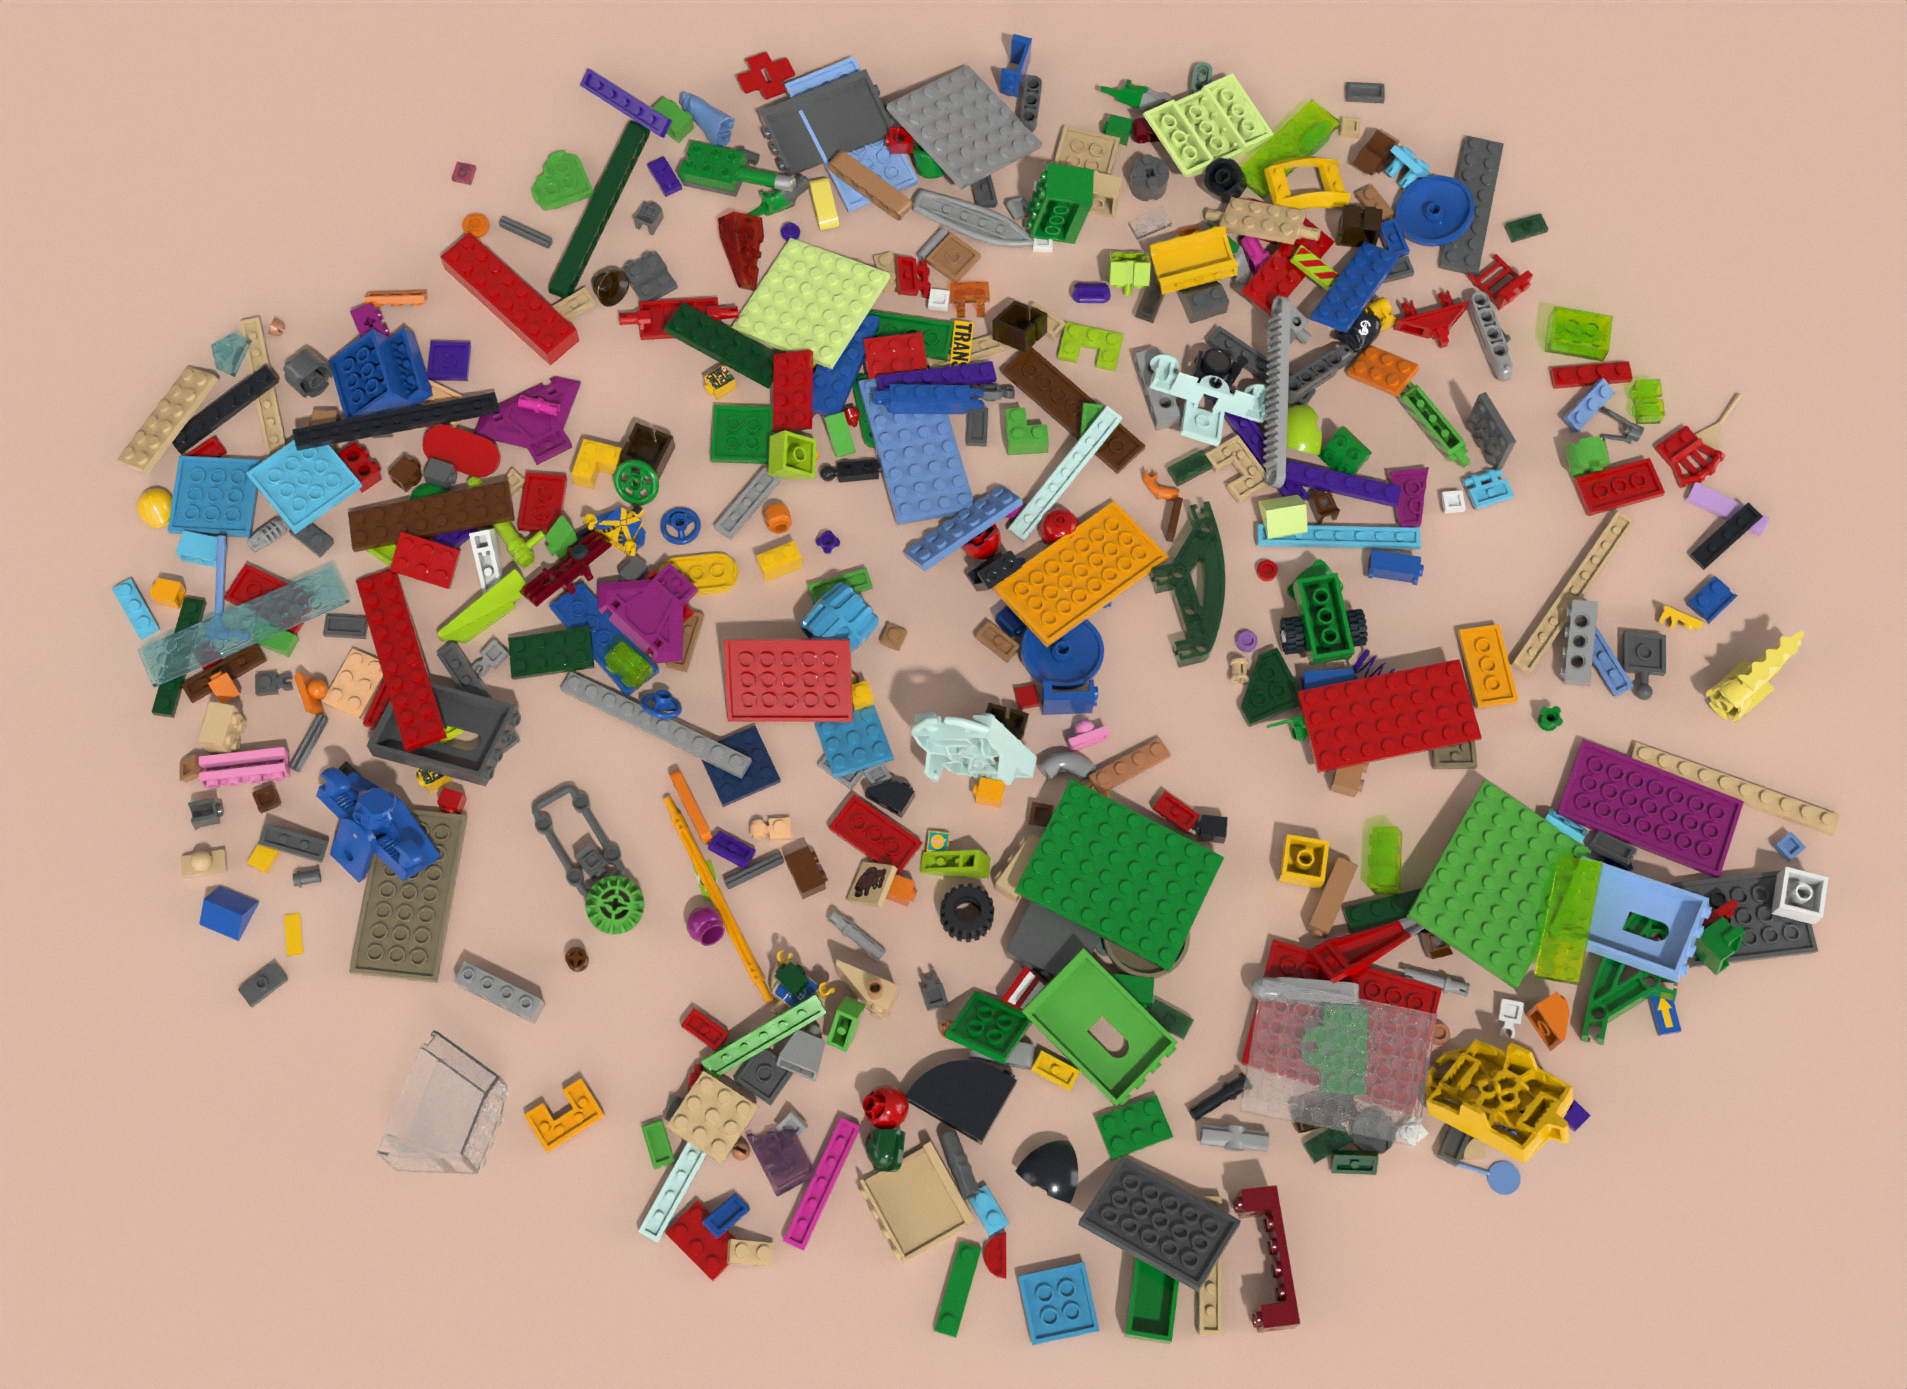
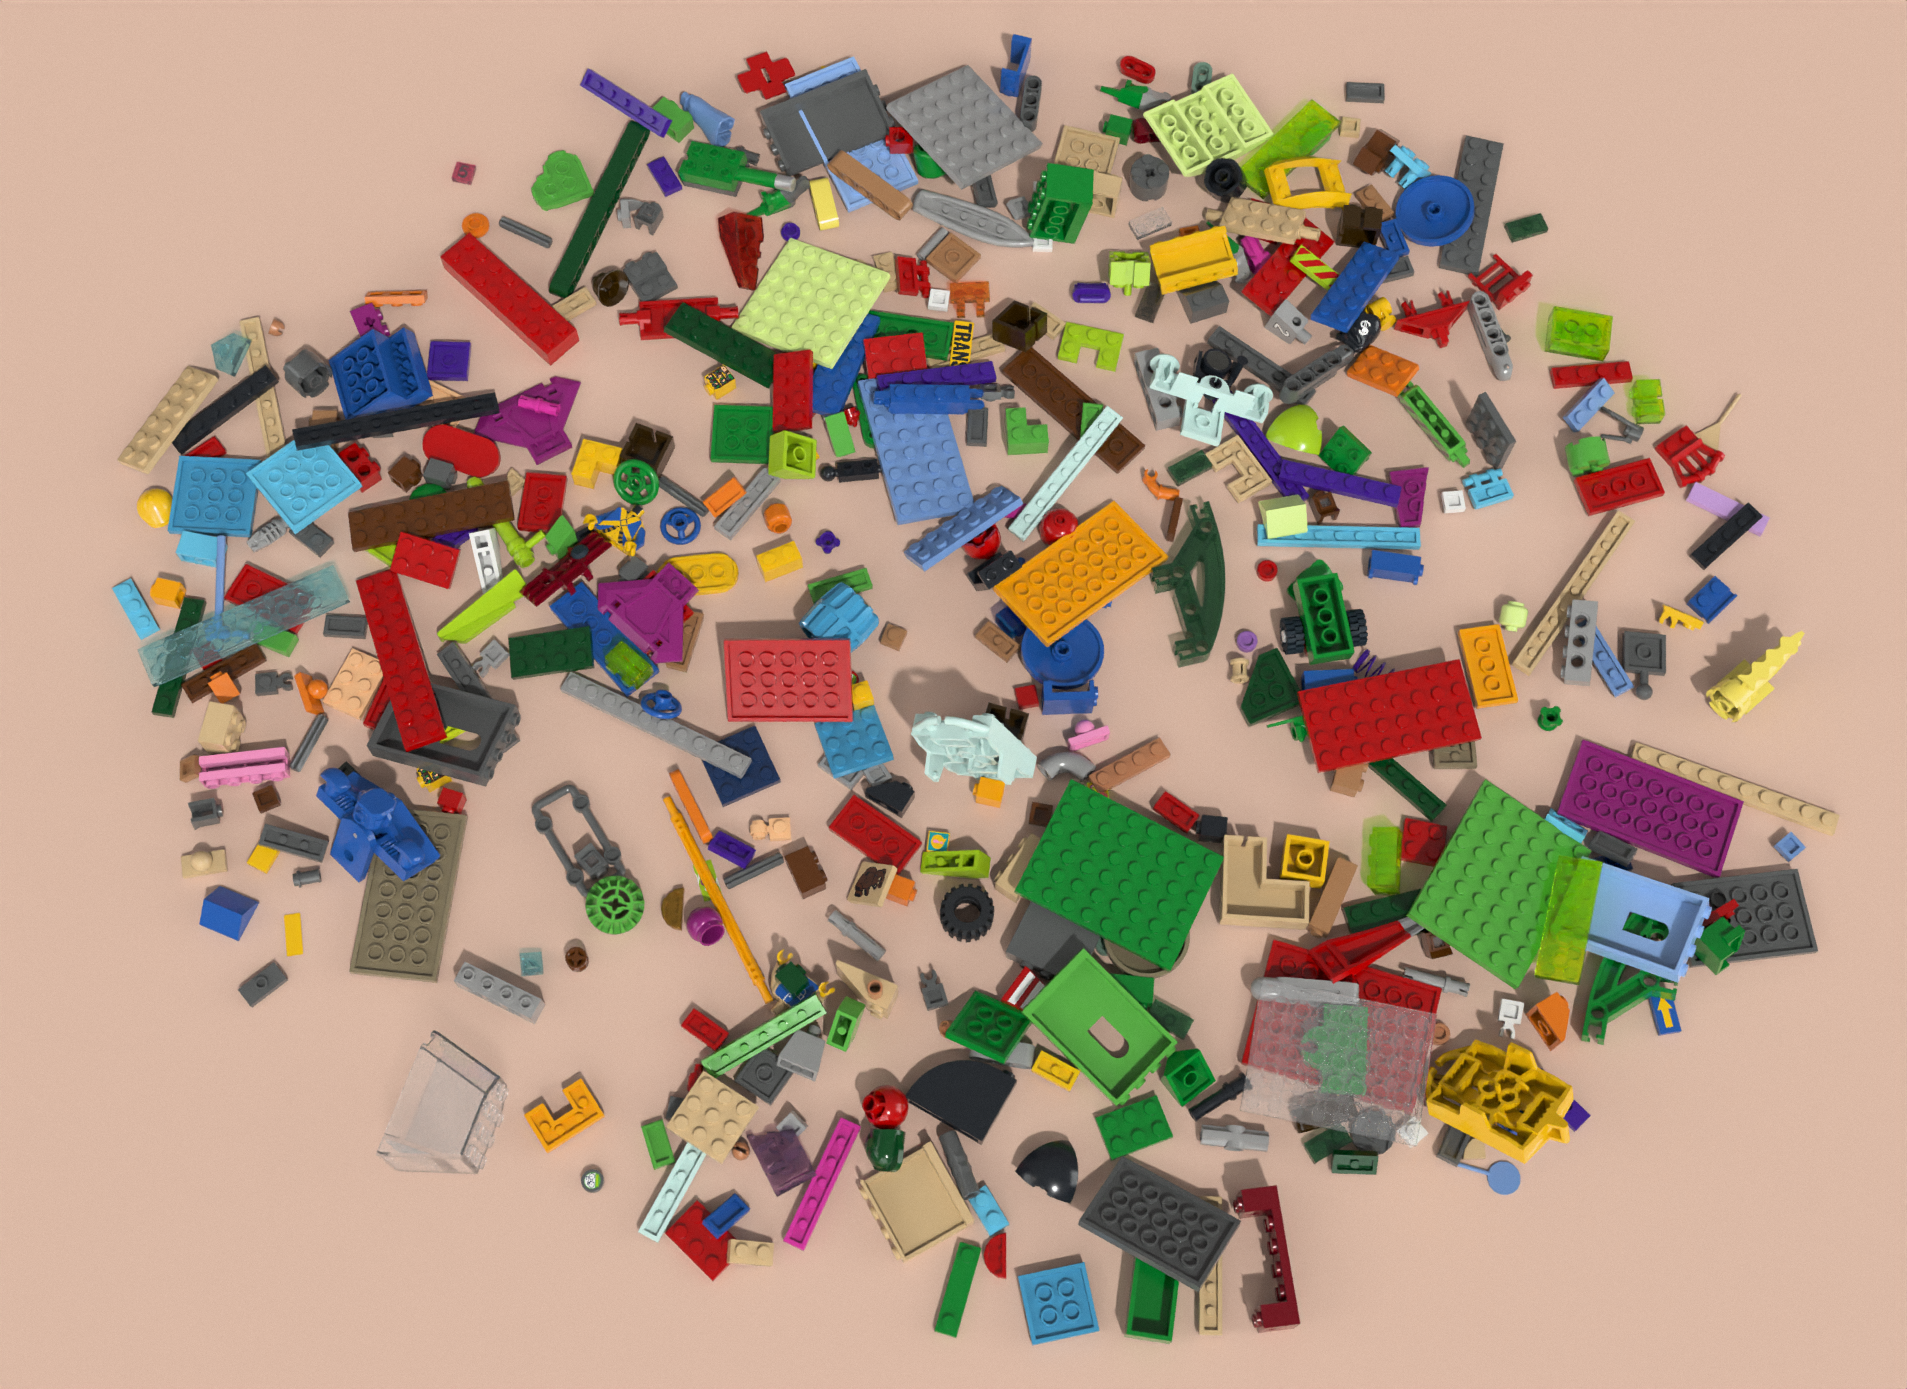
(531, 963): none -> clear light blue tile
(592, 1181): none -> tile
(624, 213): none -> light grey plate
(673, 908): none -> pearl gold tile
(683, 496): none -> dark grey axle
(724, 497): none -> orange tile
(1138, 69): none -> red plate
(1186, 1075): none -> green slope
(1250, 897): none -> tan piece
(1278, 392): light grey gear -> none
(1408, 787): none -> dark green plate
(1422, 841): none -> red plate
(1513, 616): none -> yellowish green head
(1799, 895): white brick -> none

